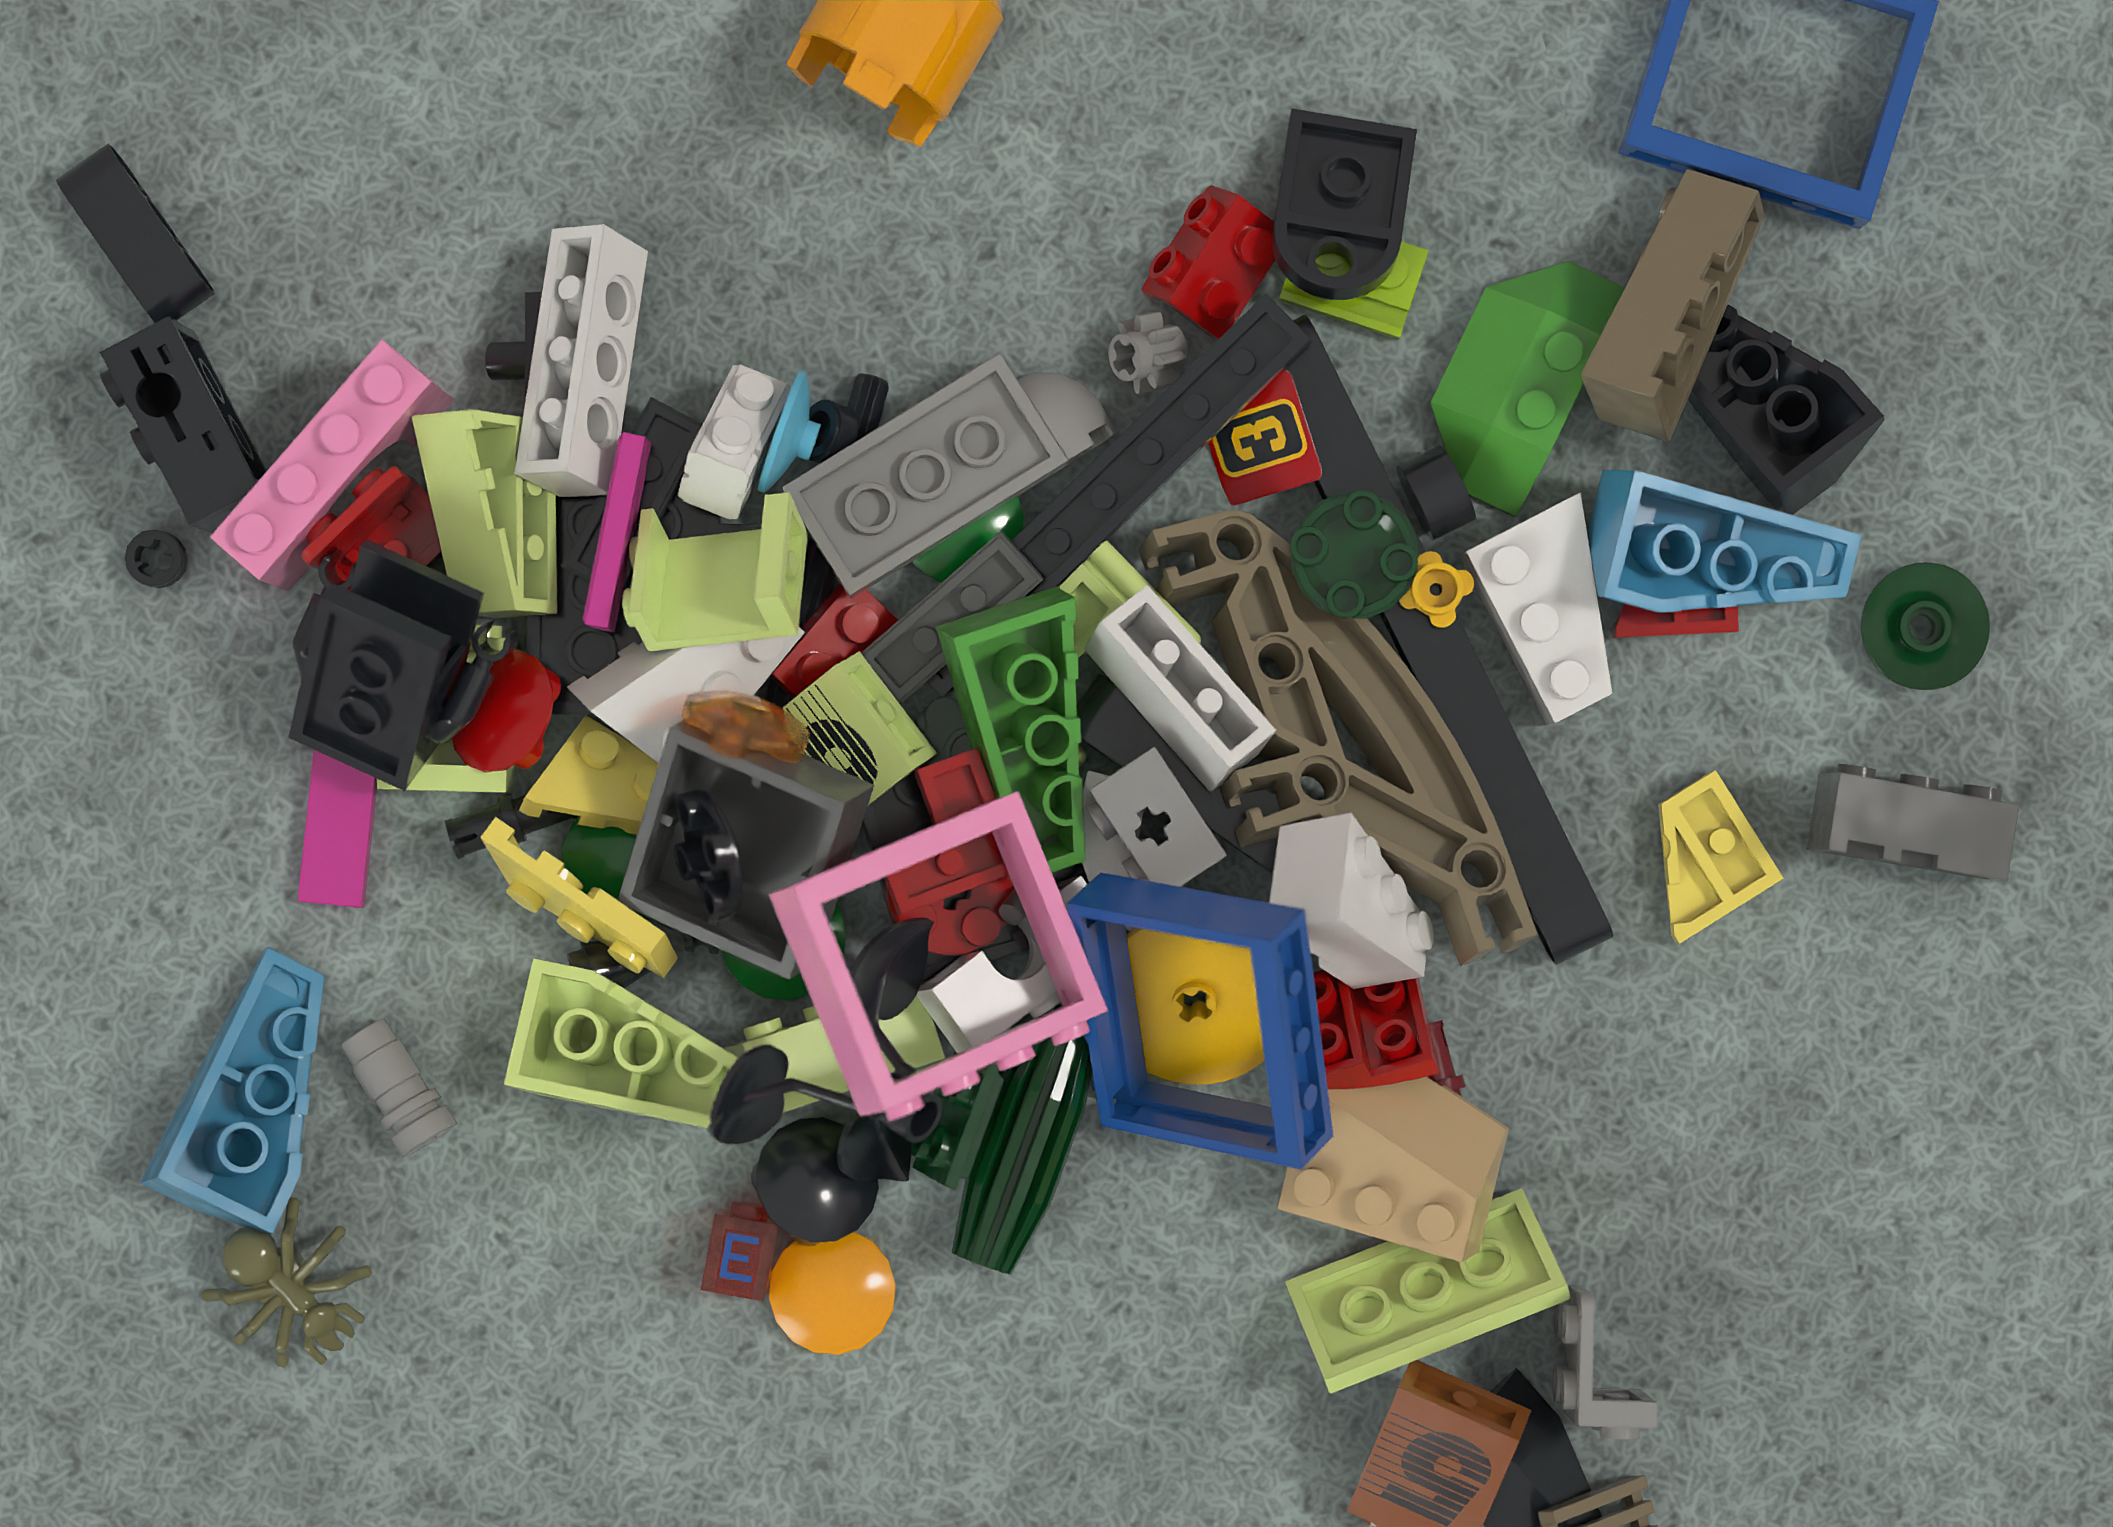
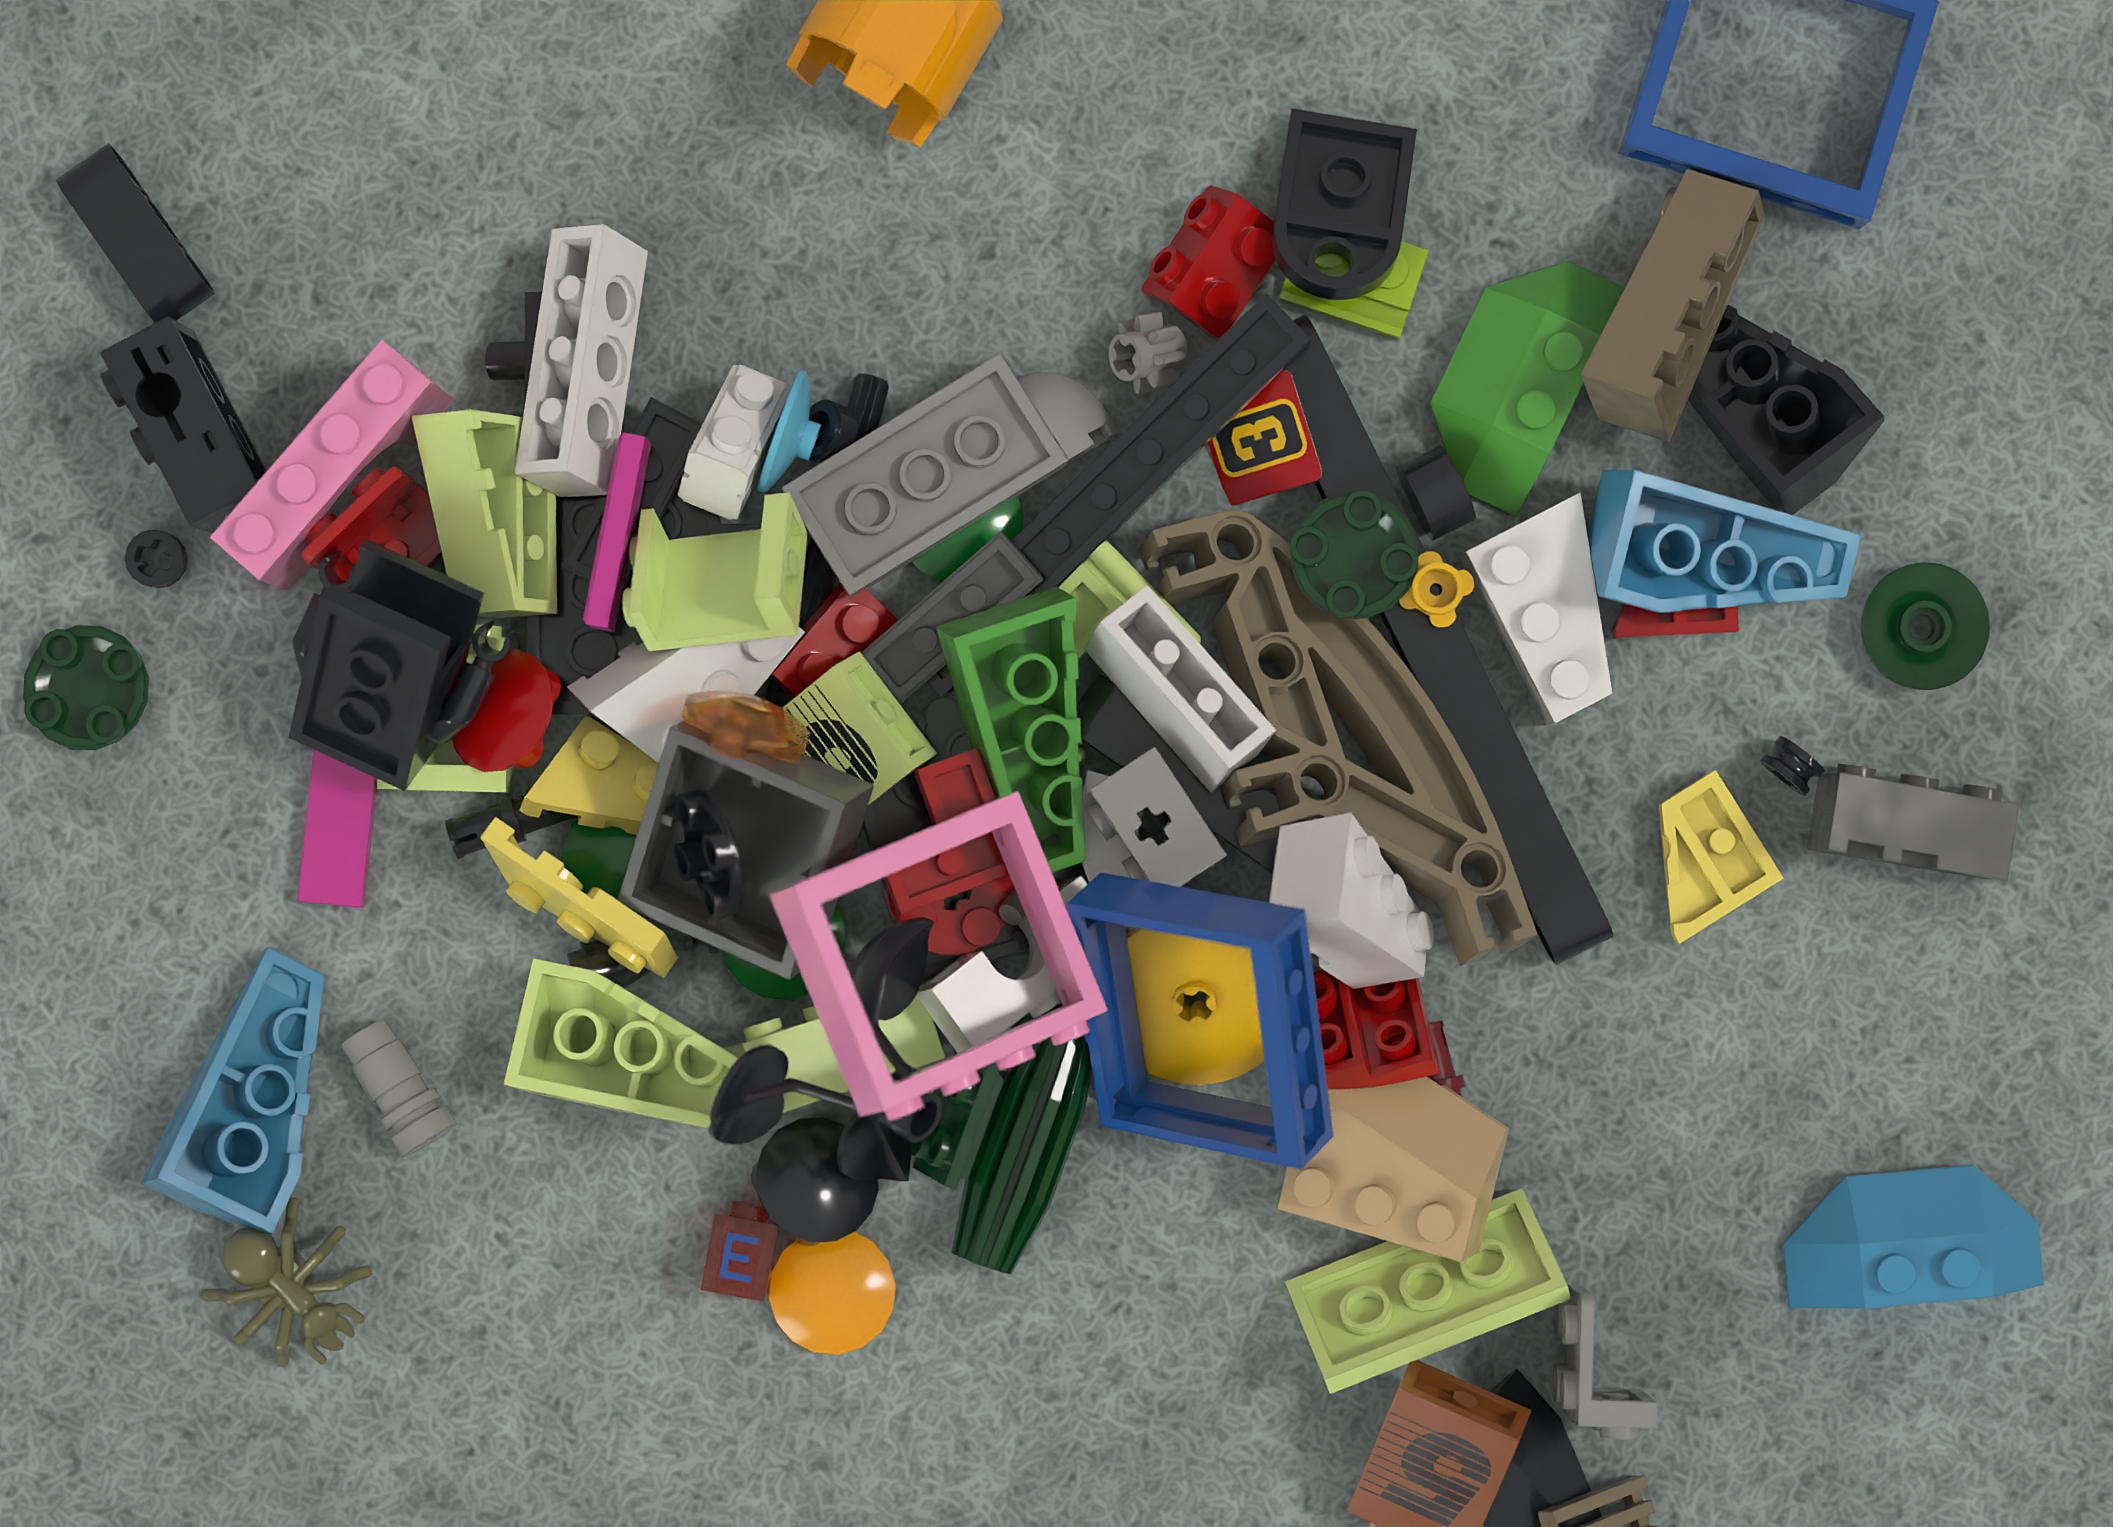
(85, 687): none -> dark green dish
(1792, 765): none -> black bush
(1912, 1242): none -> dark azure wedge

